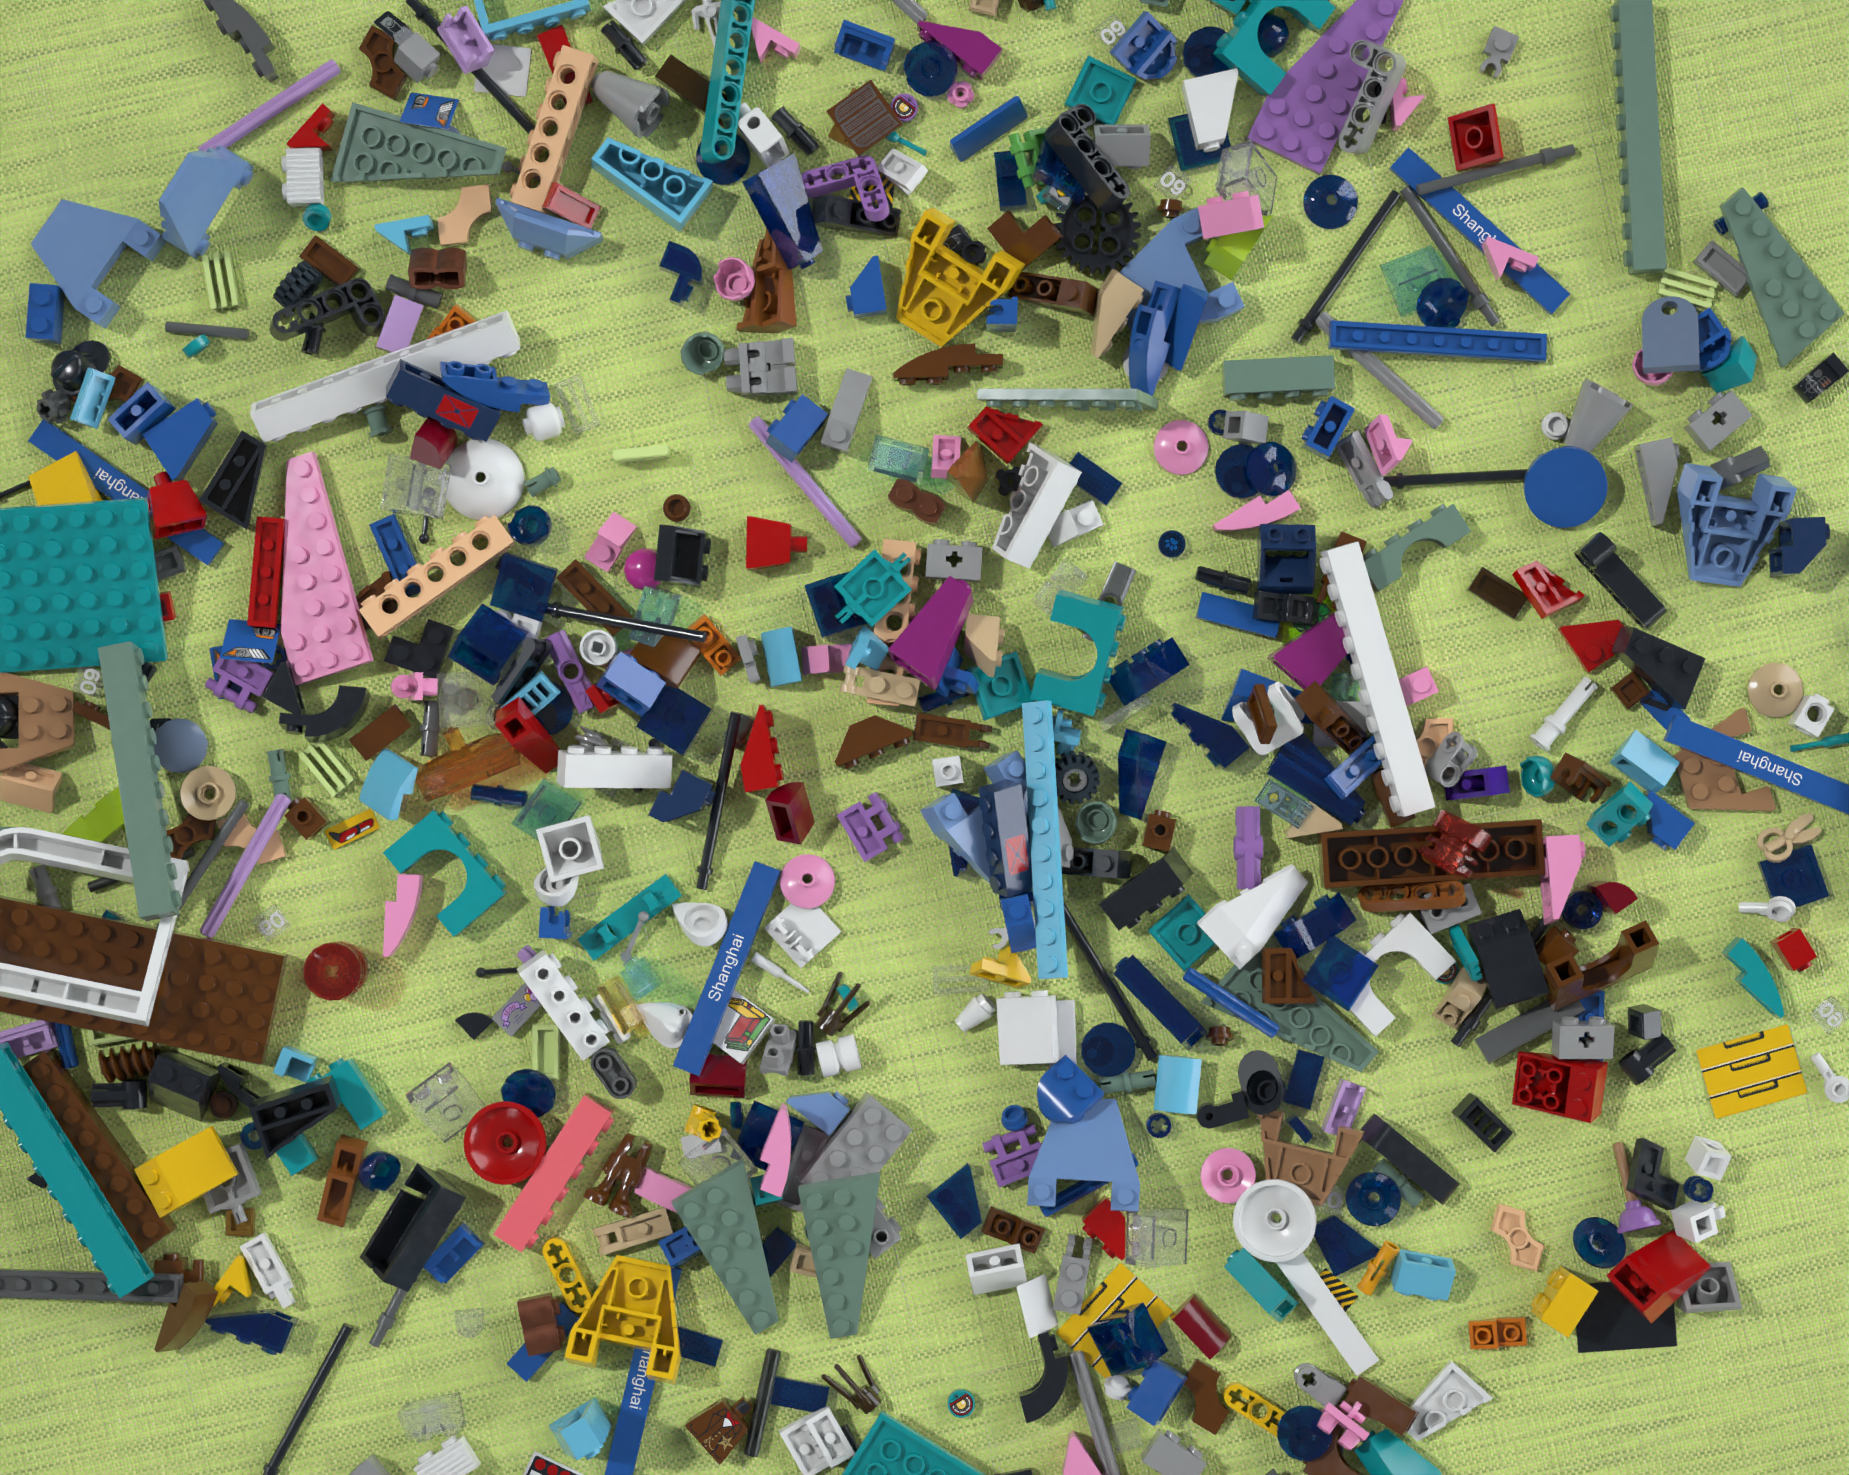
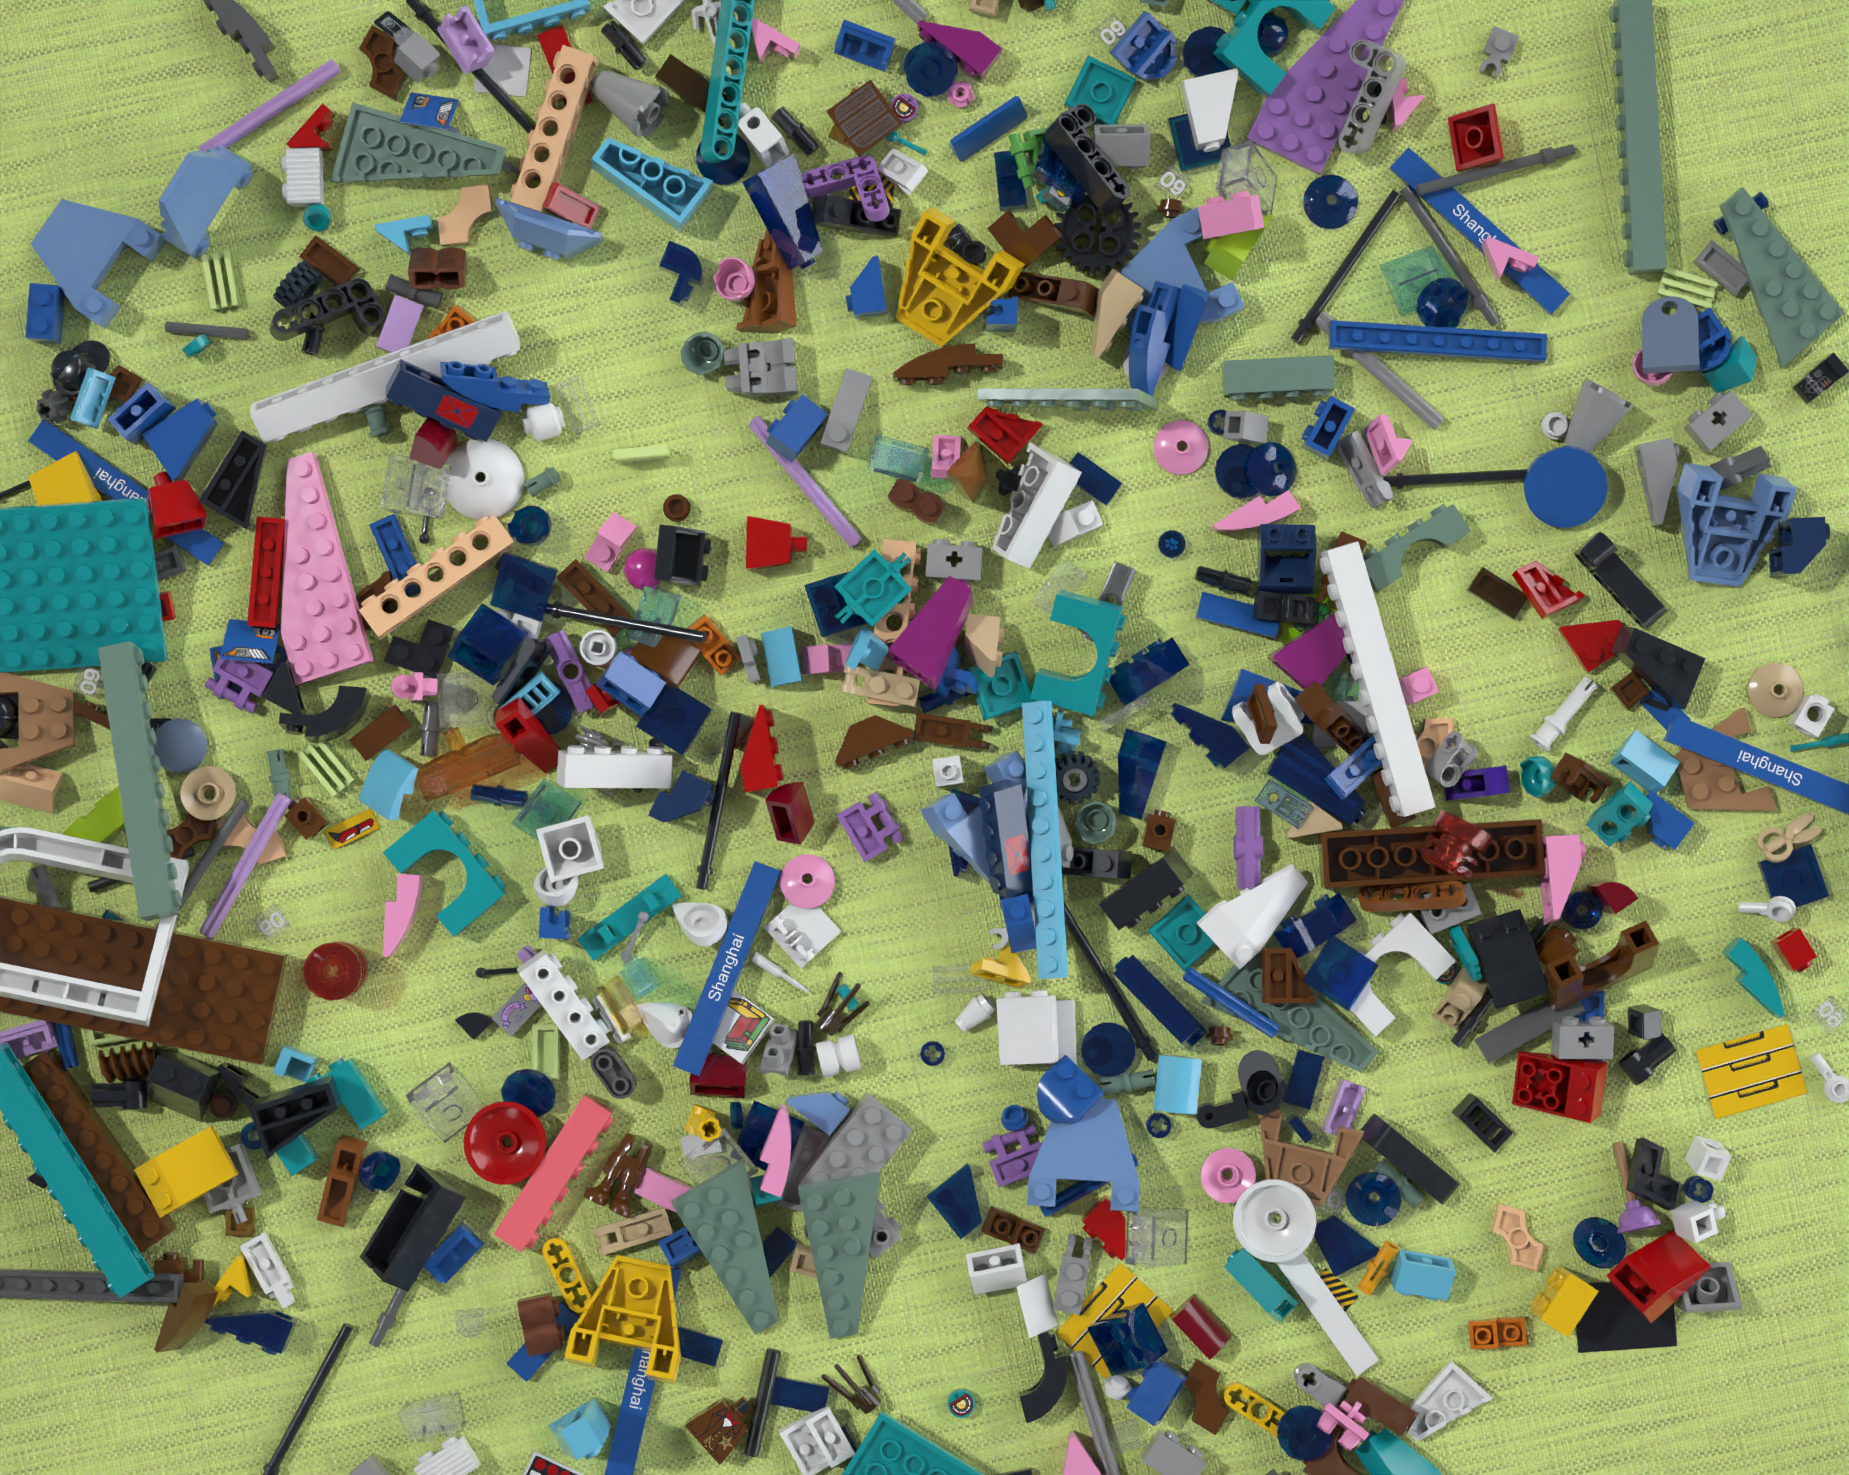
(926, 1059): none -> clear blue bush

